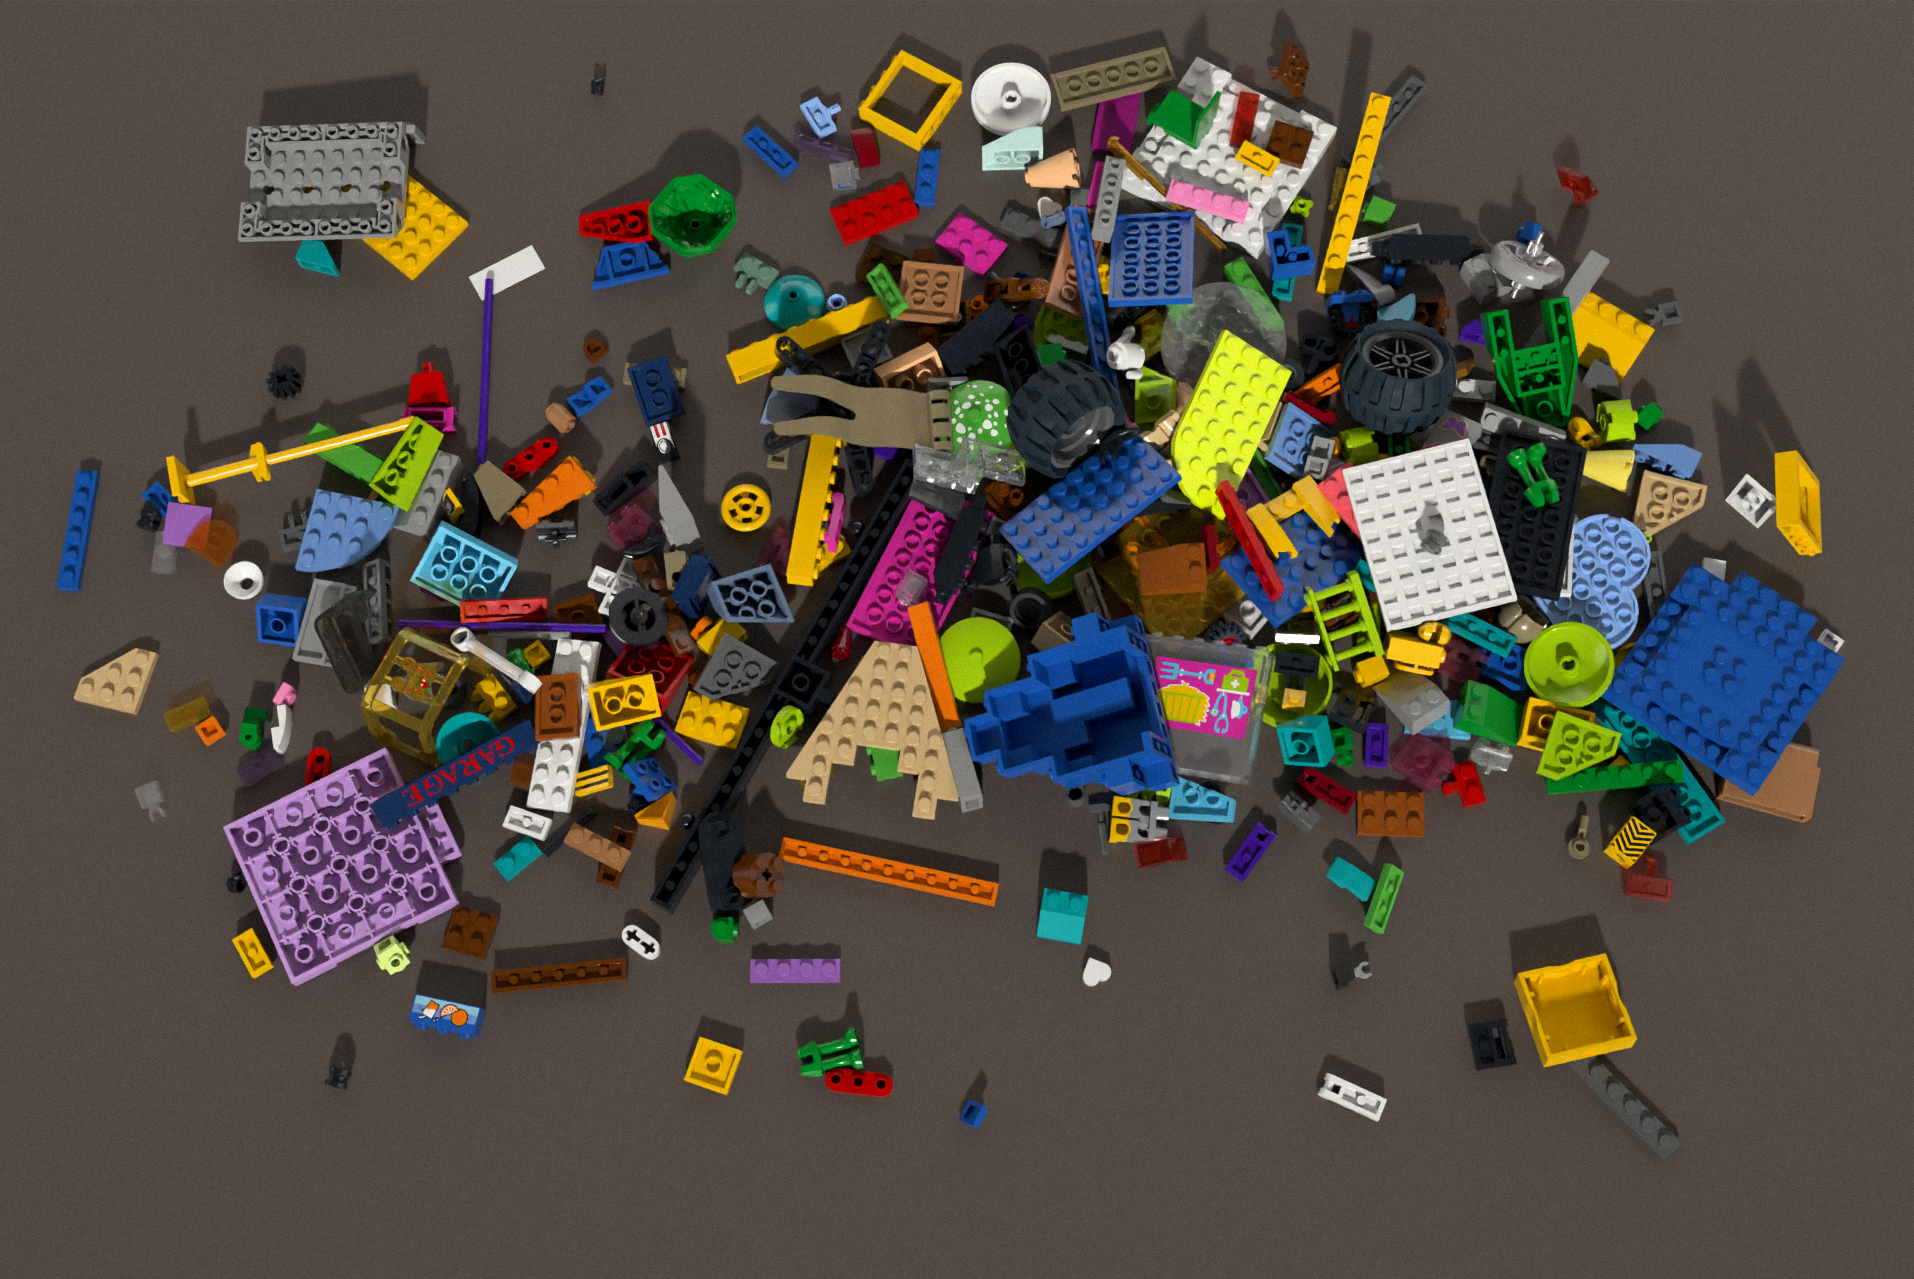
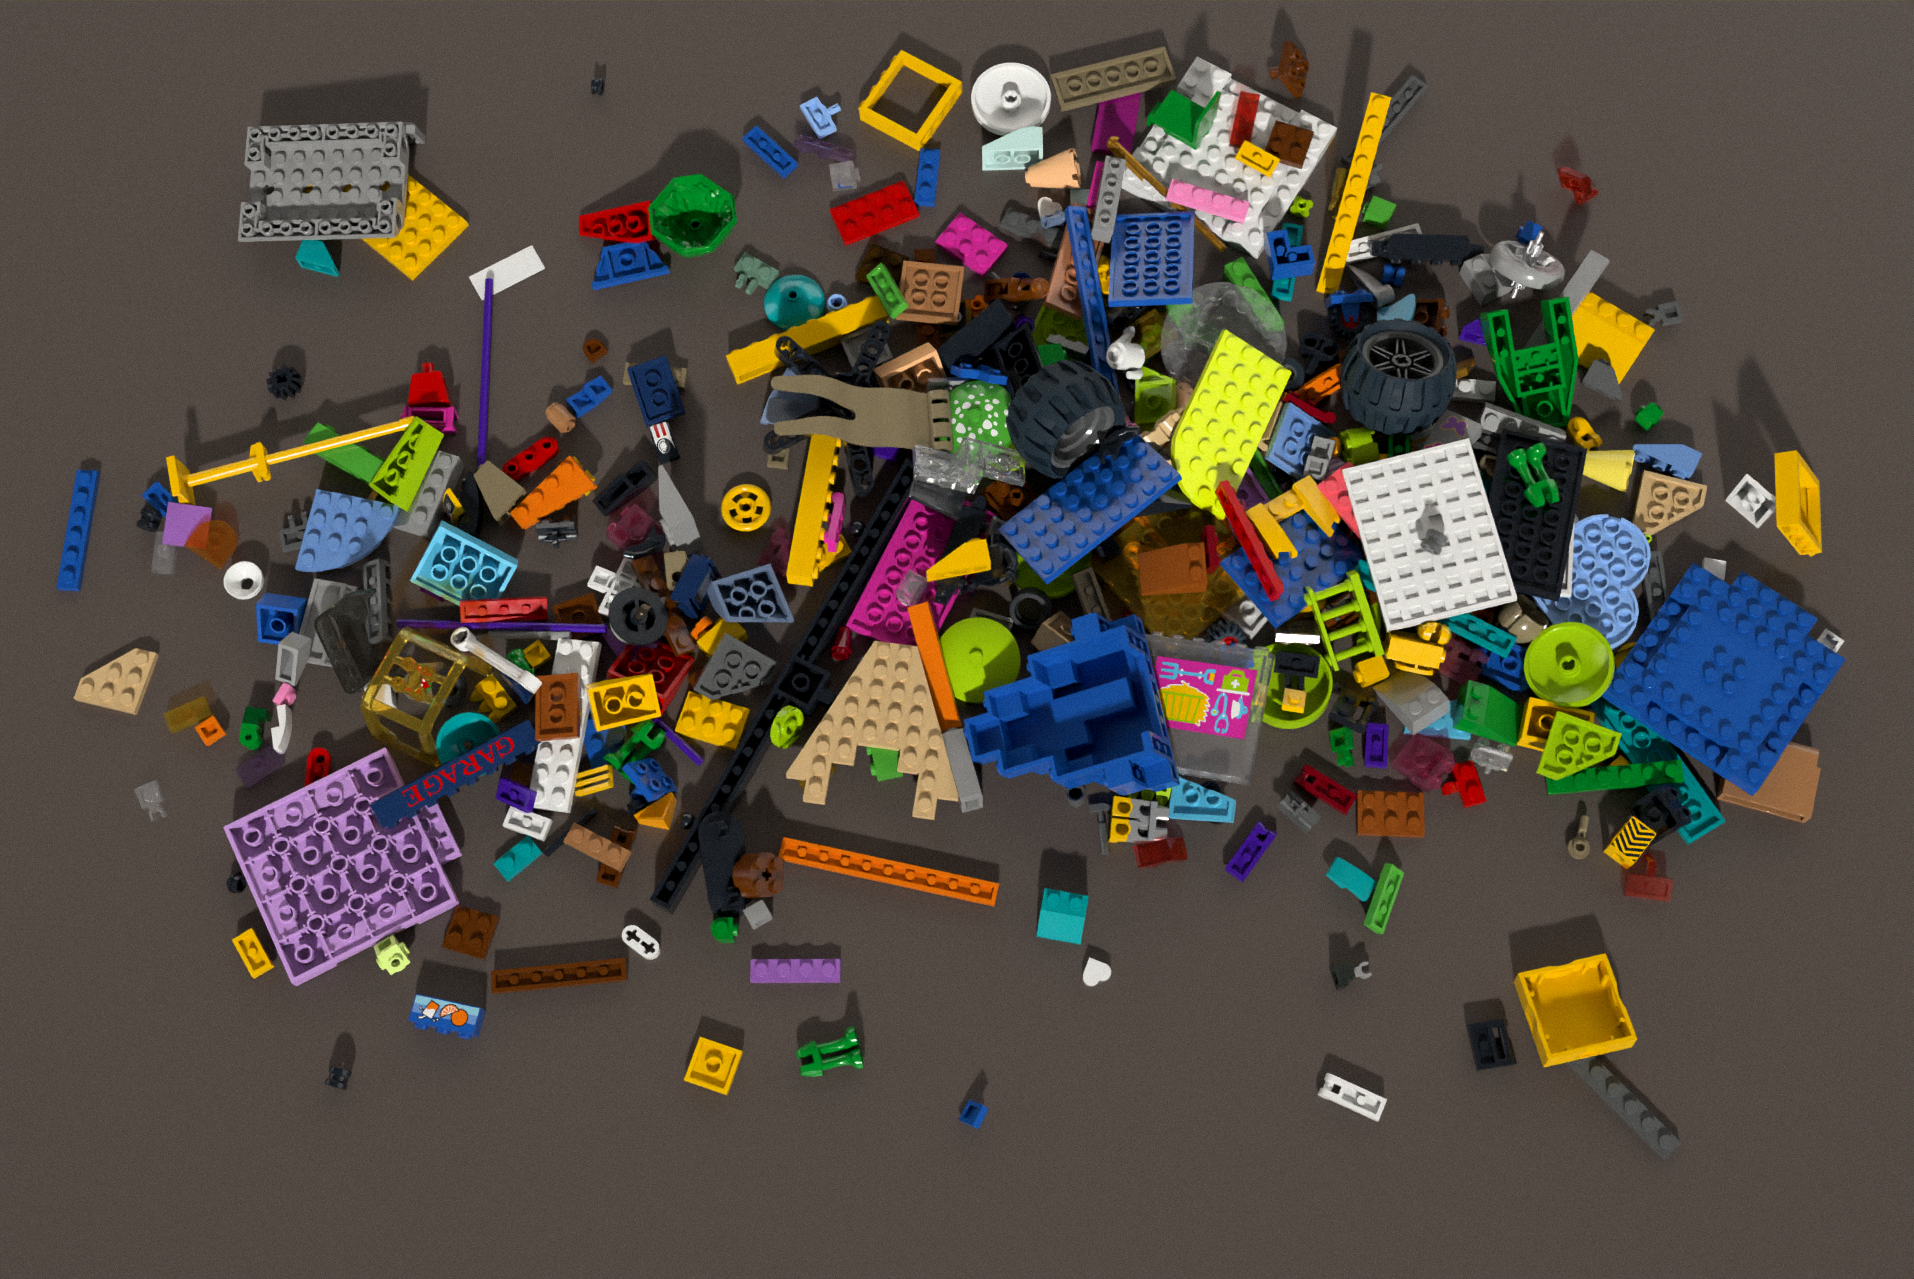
(292, 658): none -> light grey slope
(516, 795): none -> dark purple plate
(865, 148): dark red slope -> none
(869, 1085): red plate -> none
(966, 559): none -> yellow slope
(982, 373): none -> blue plate
(1306, 741): teal slope -> none
(1616, 421): lime brick -> none

